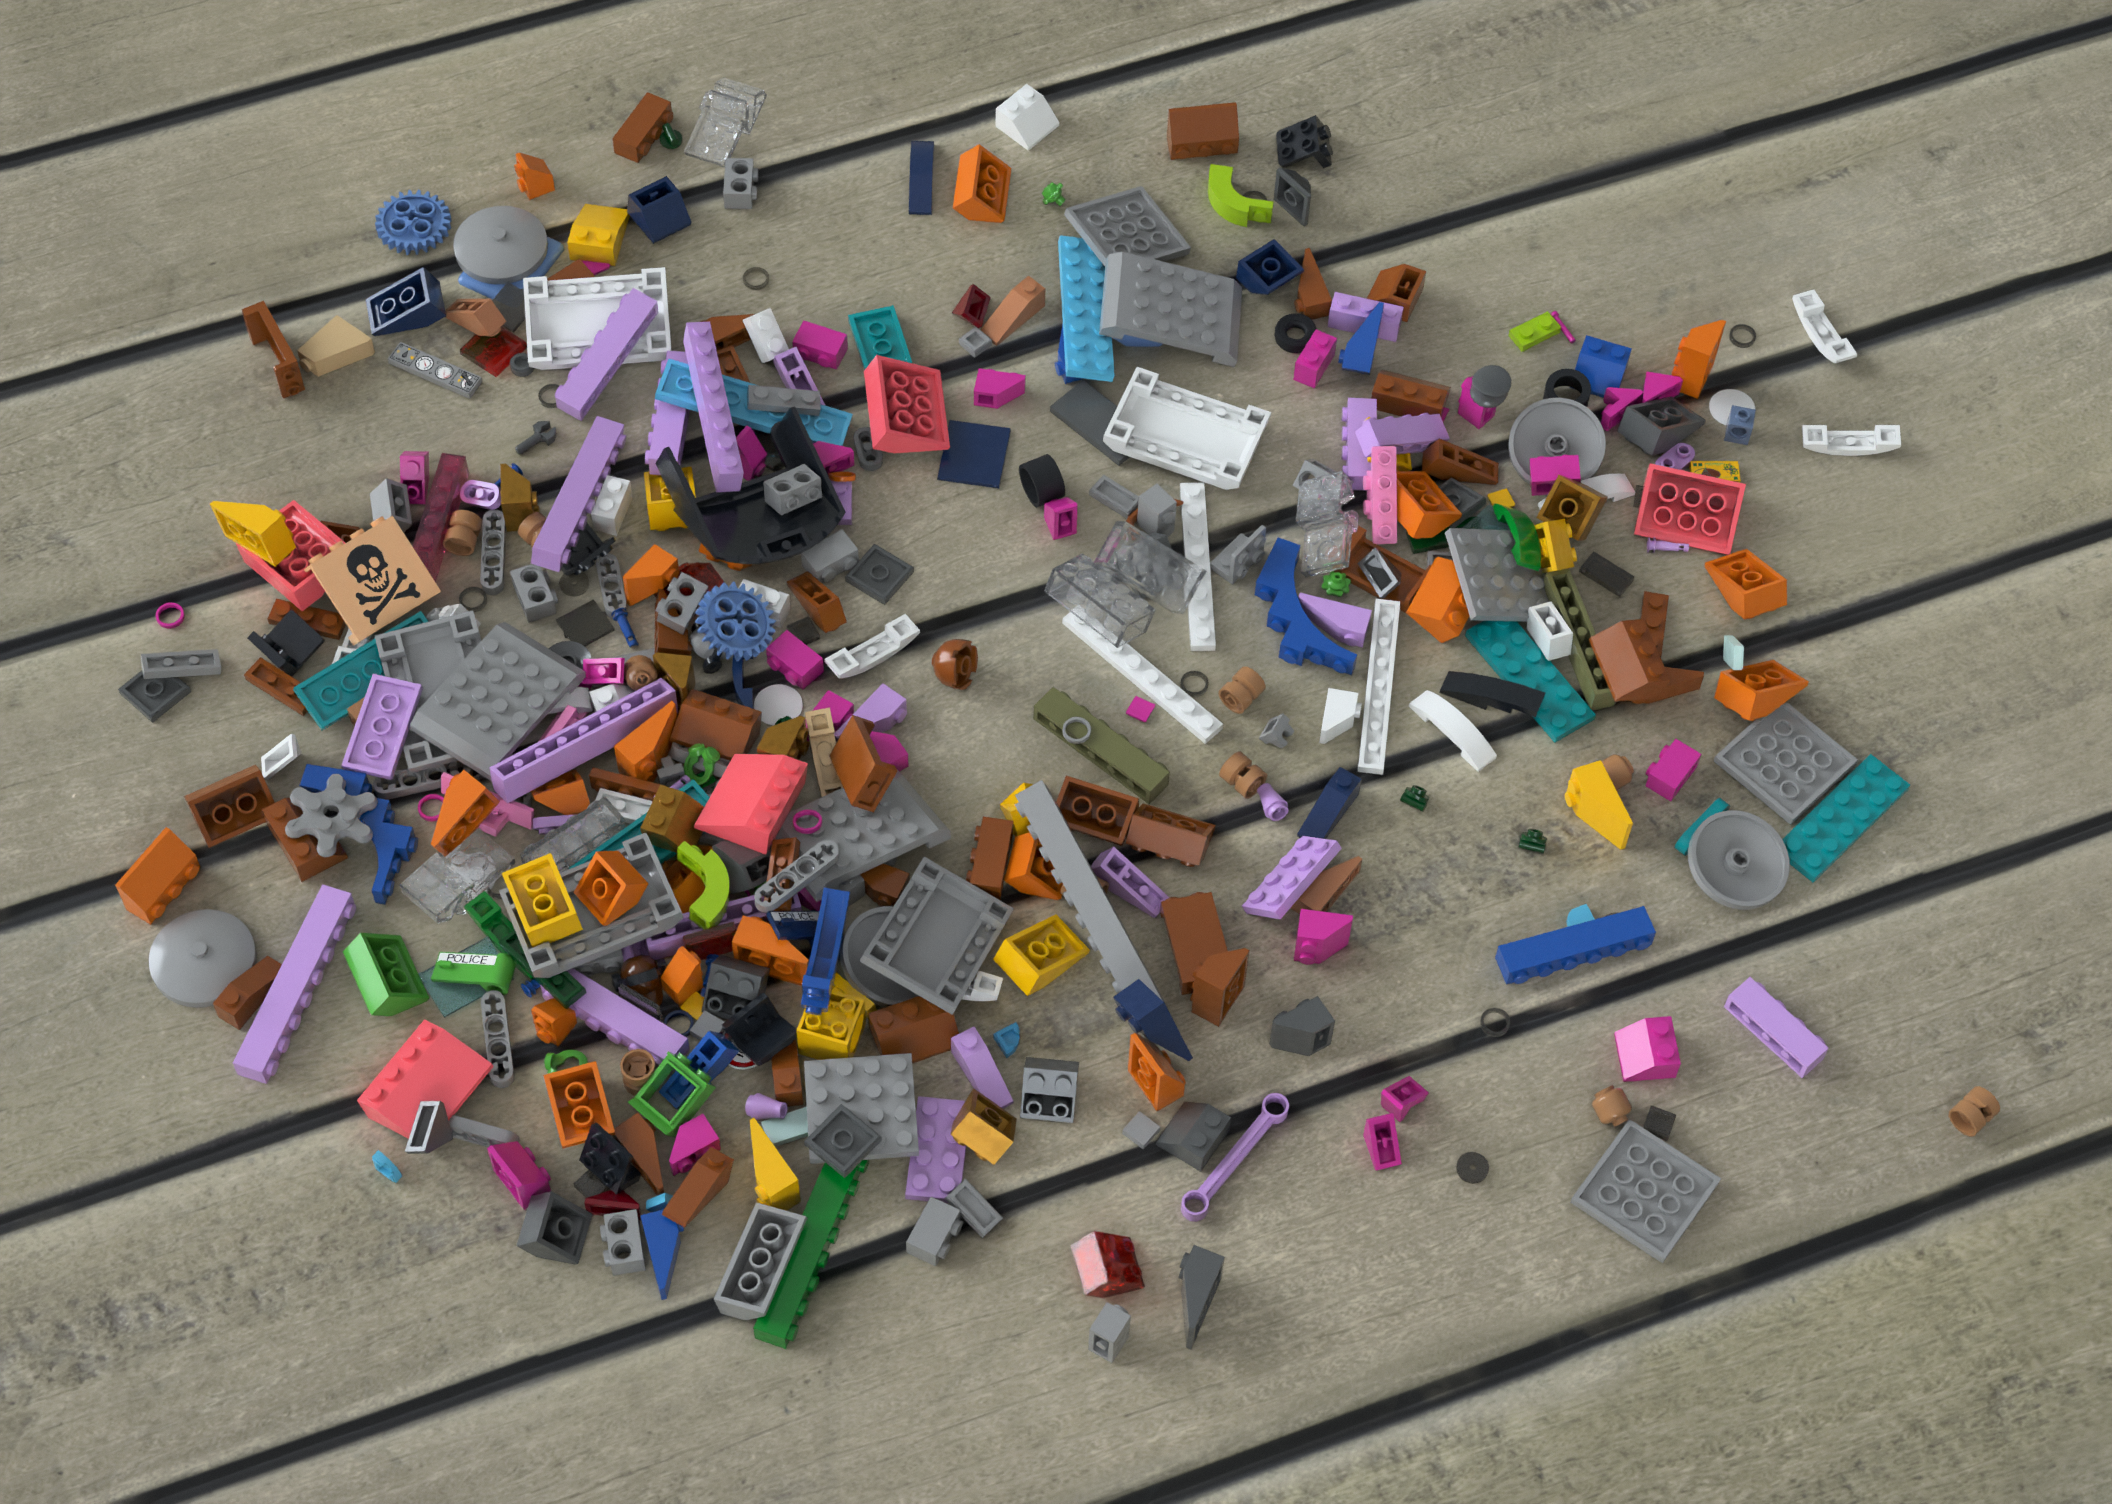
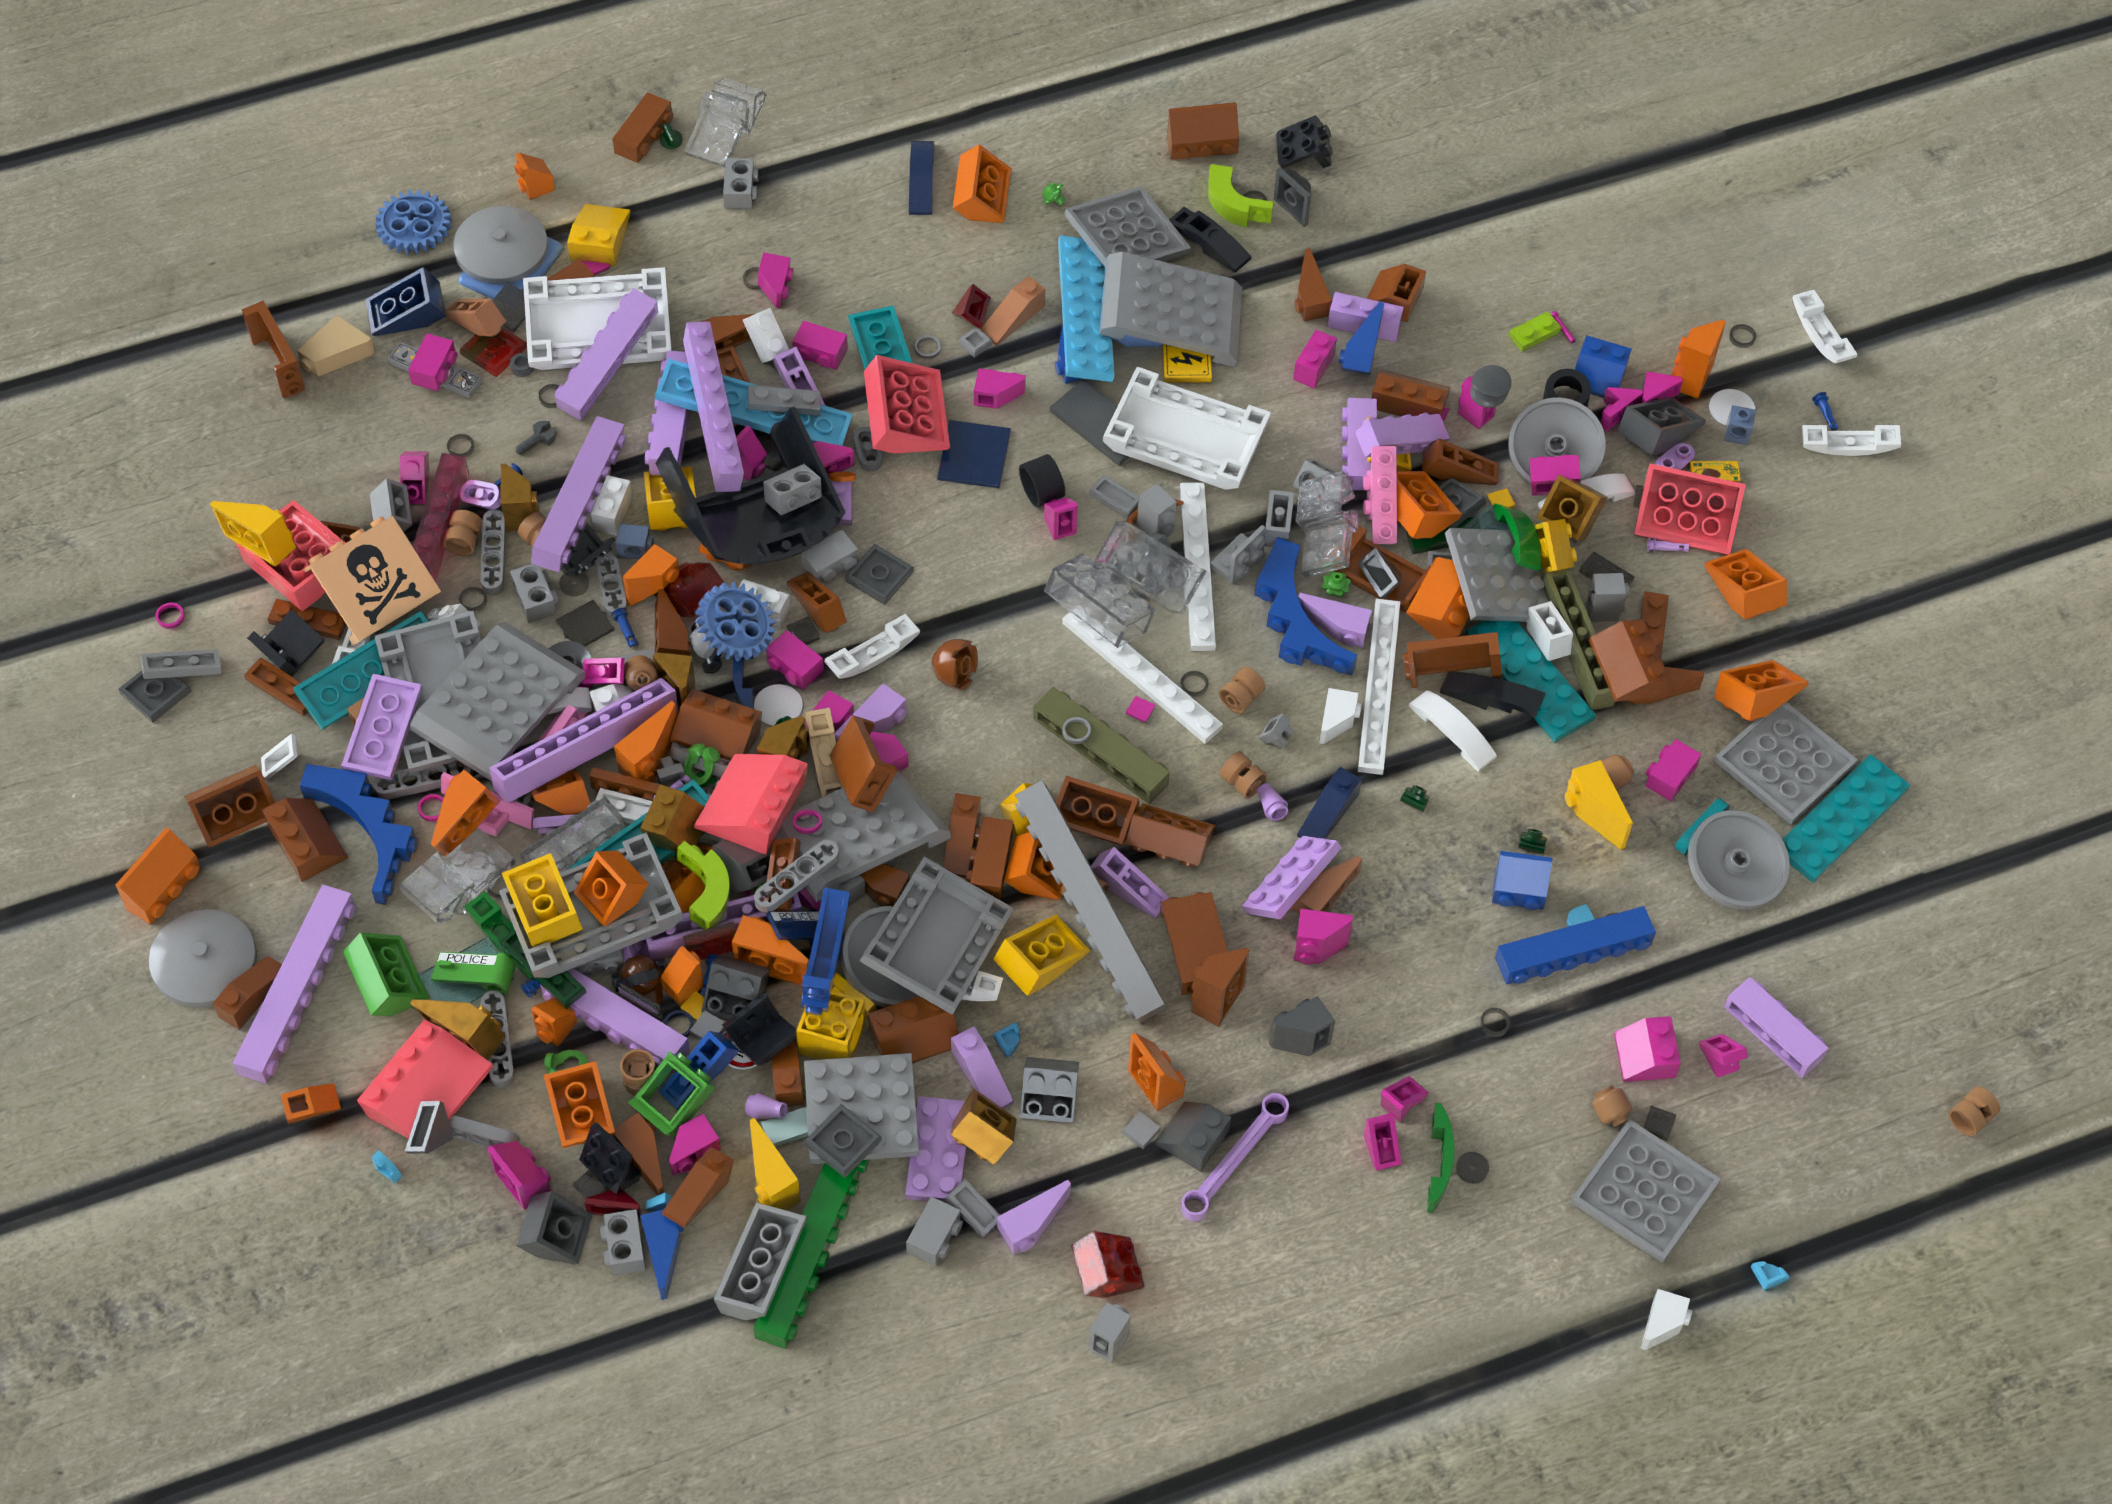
(310, 1102): none -> orange slope
(327, 829): light grey plate -> none
(432, 362): none -> dark pink brick
(461, 436): none -> clear smoke piece
(465, 1022): none -> pearl gold slope
(633, 541): none -> sand blue brick
(658, 209): dark blue slope -> none
(685, 604): light grey brick -> none
(773, 277): none -> dark pink slope
(928, 356): none -> light grey piece
(962, 825): none -> dark orange slope
(1026, 117): white slope -> none
(1027, 1222): none -> lavender slope
(1150, 1016): dark blue slope -> none
(1186, 366): none -> yellow tile
(1200, 1279): dark grey slope -> none
(1211, 237): none -> black slope
(1267, 269): dark blue slope -> none
(1278, 516): none -> light grey brick
(1293, 321): black tyre -> none
(1441, 1130): none -> green slope
(1452, 655): none -> dark orange panel
(1521, 880): none -> slope
(1607, 597): none -> light grey brick
(1666, 1318): none -> white slope
(1723, 1054): none -> dark pink slope
(1733, 652): light aqua tile -> none
(1769, 1275): none -> medium azure tile
(1821, 401): none -> blue piece

